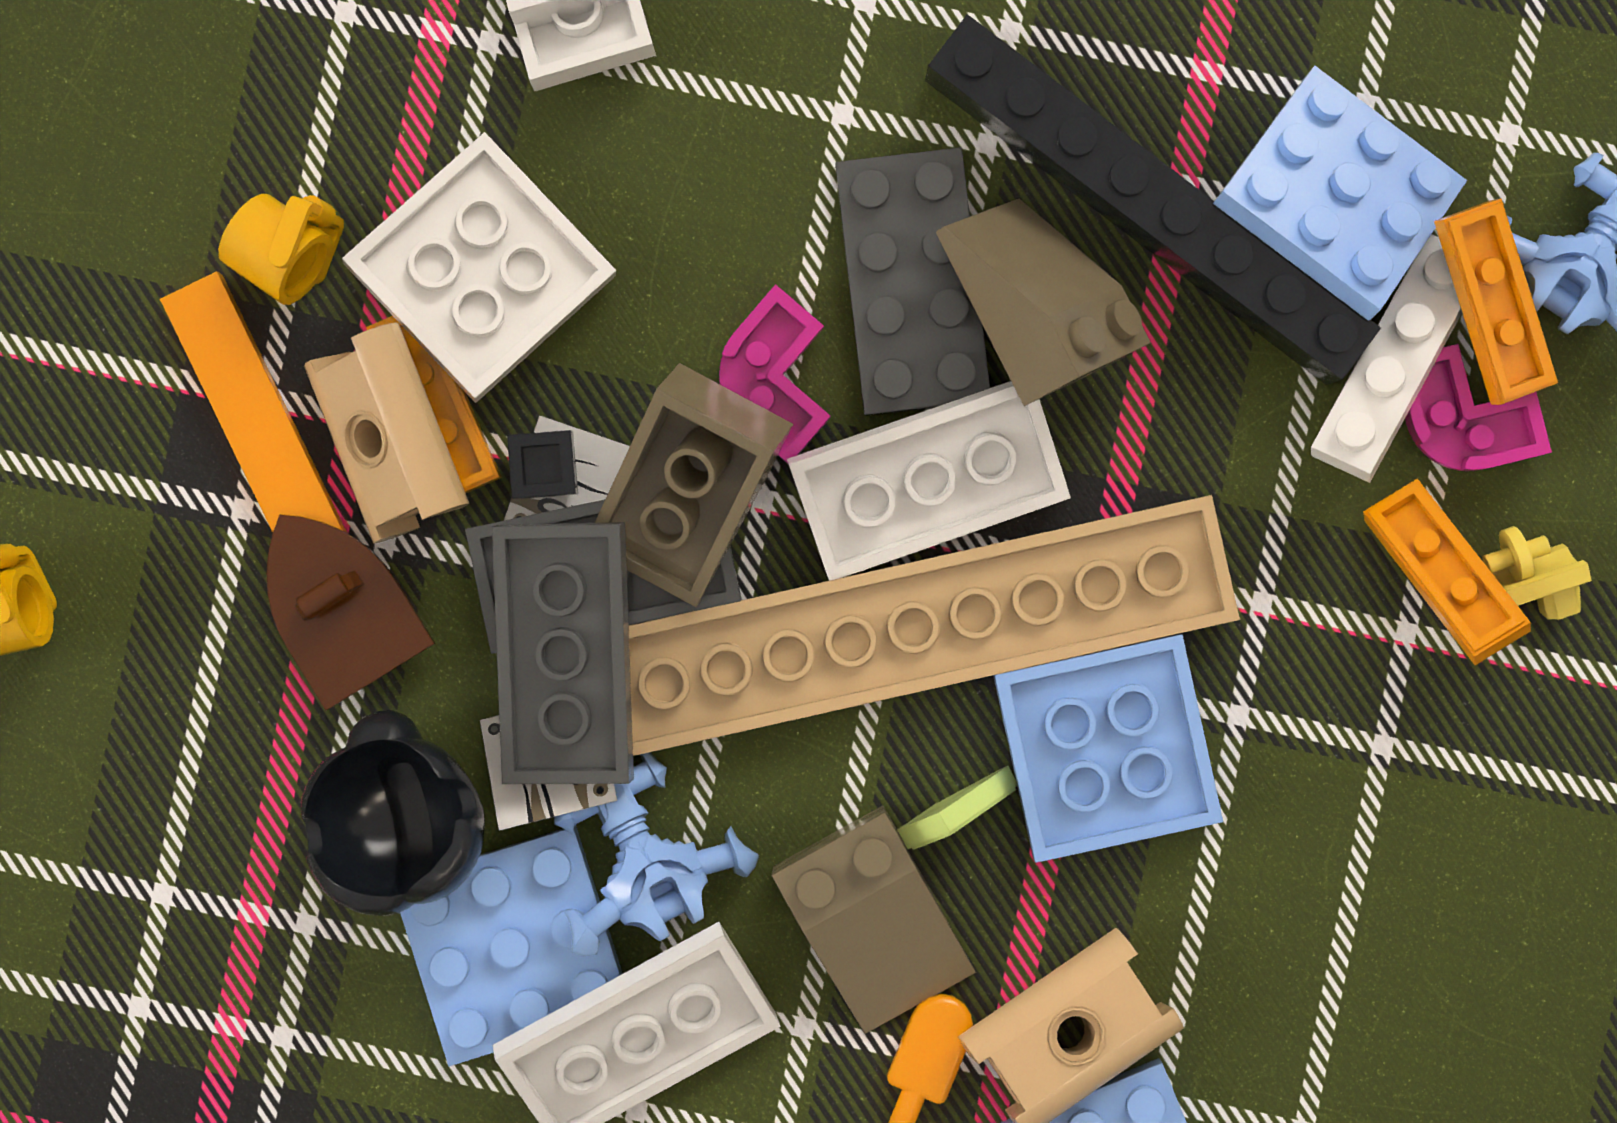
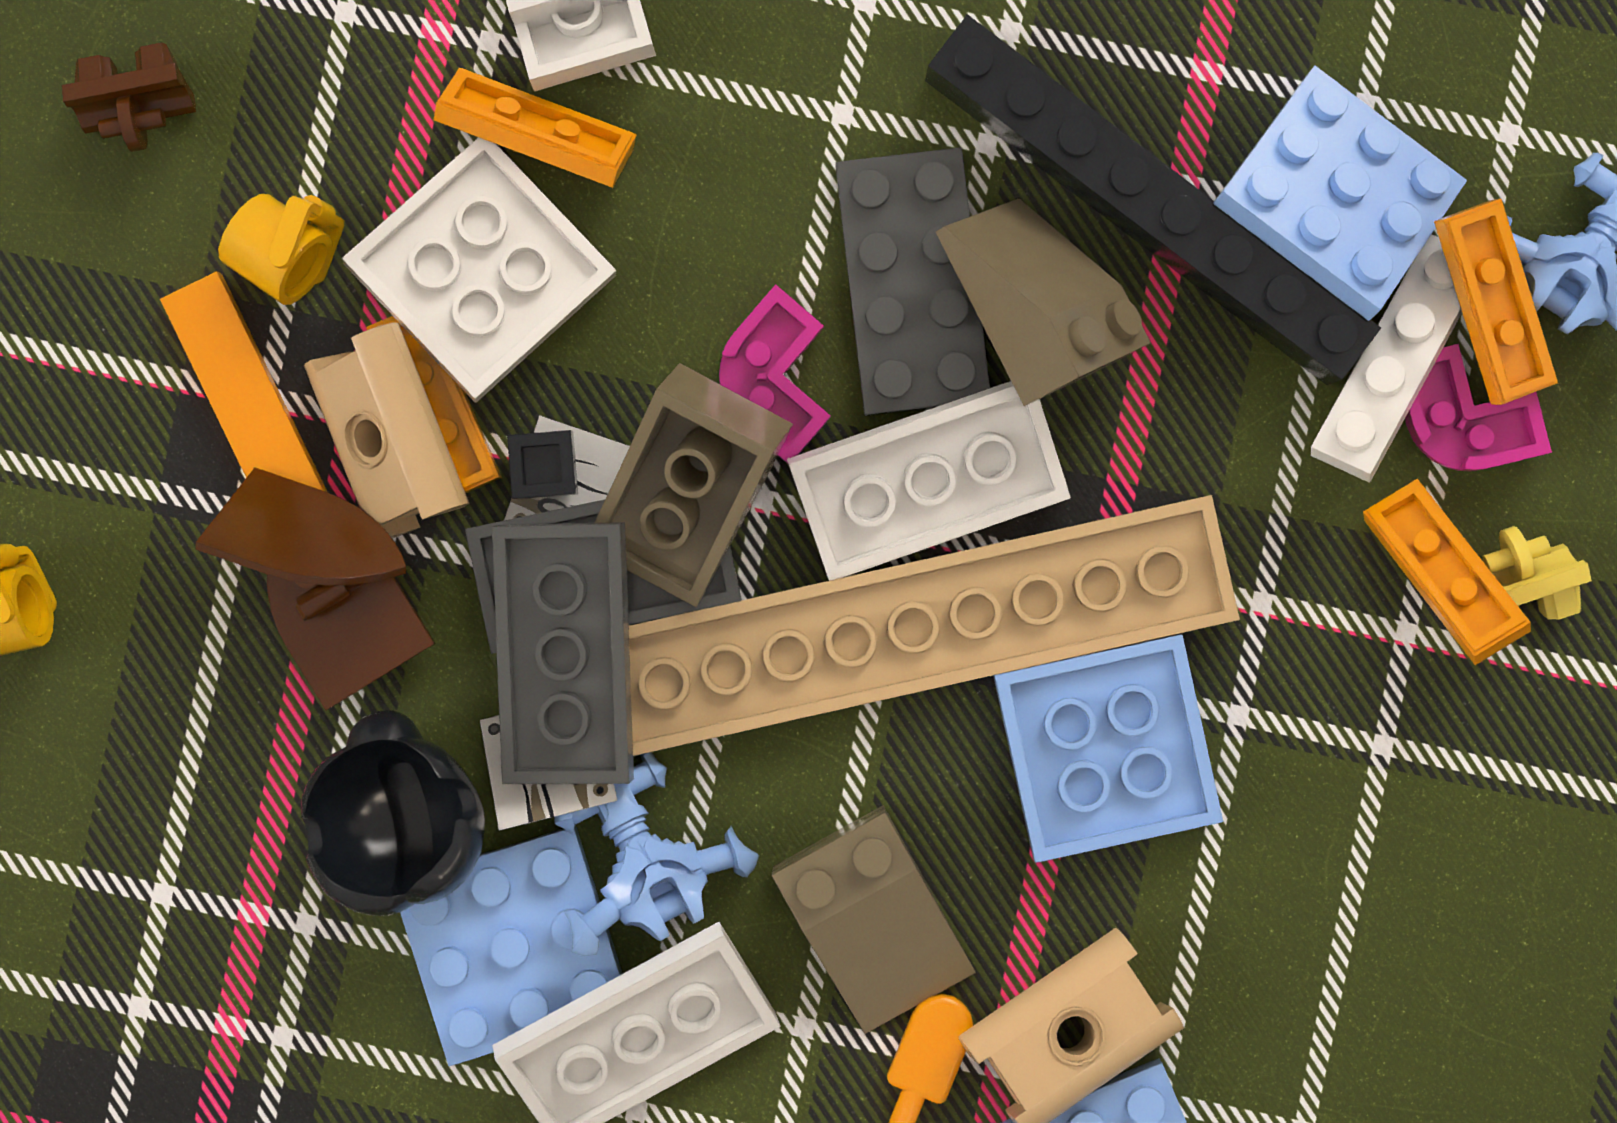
(129, 100): none -> reddish brown hips
(300, 535): none -> reddish brown shield
(535, 127): none -> light orange tile
(958, 809): yellowish green tile -> none

